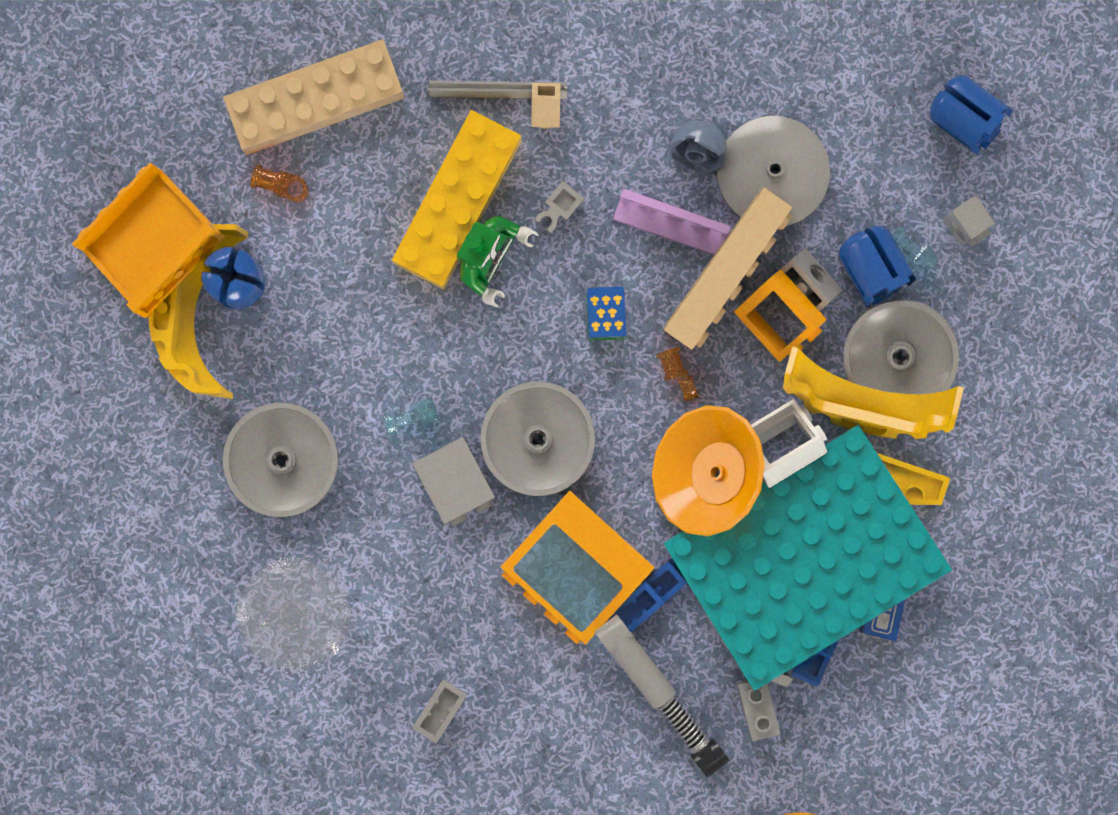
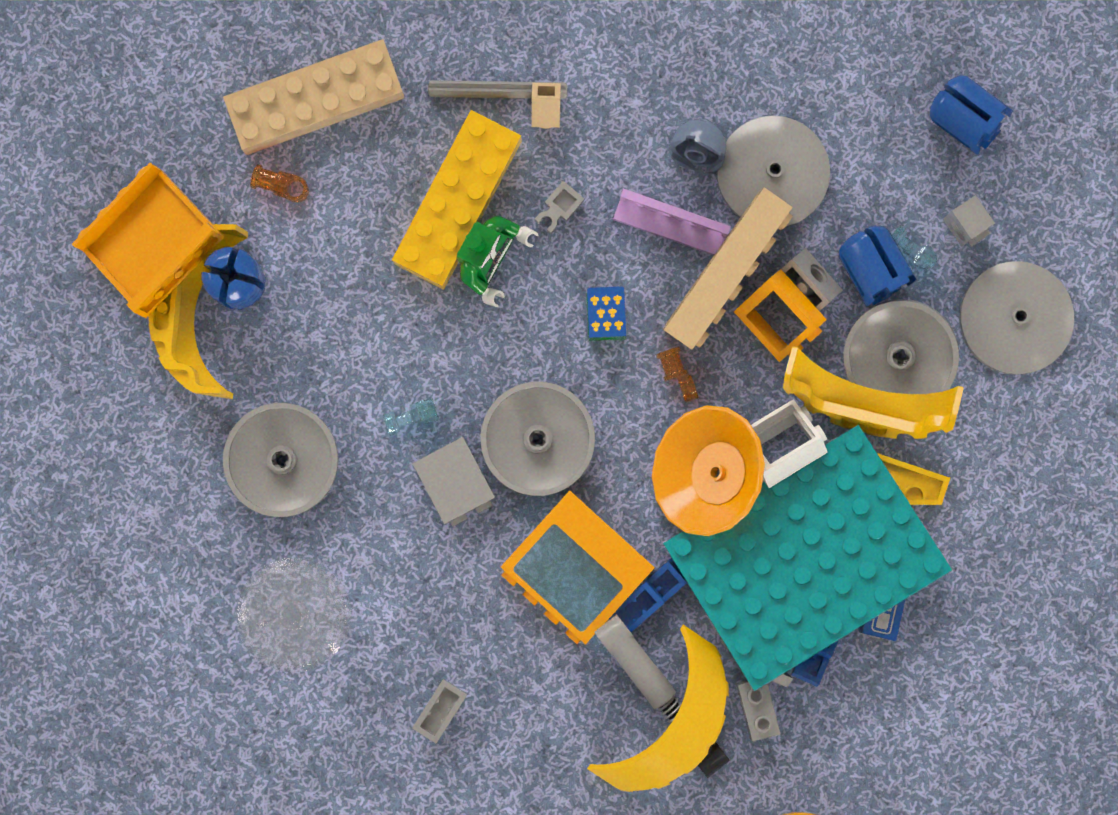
(689, 734): none -> yellow windscreen
(991, 324): none -> light grey dish

